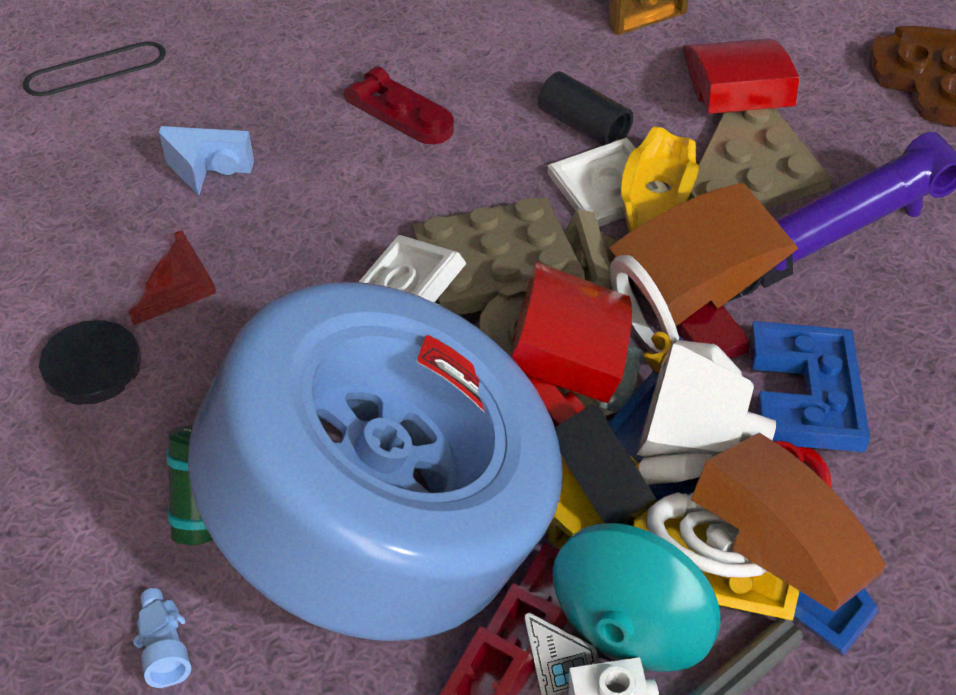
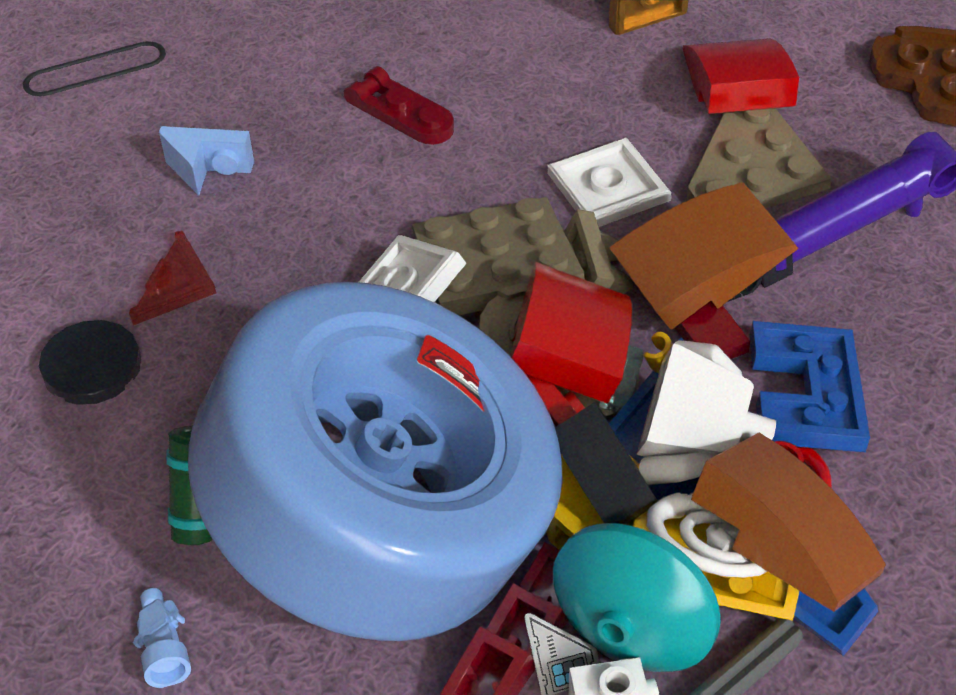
(584, 109): black pin -> none
(626, 266): white piece -> none
(661, 159): yellow piece -> none

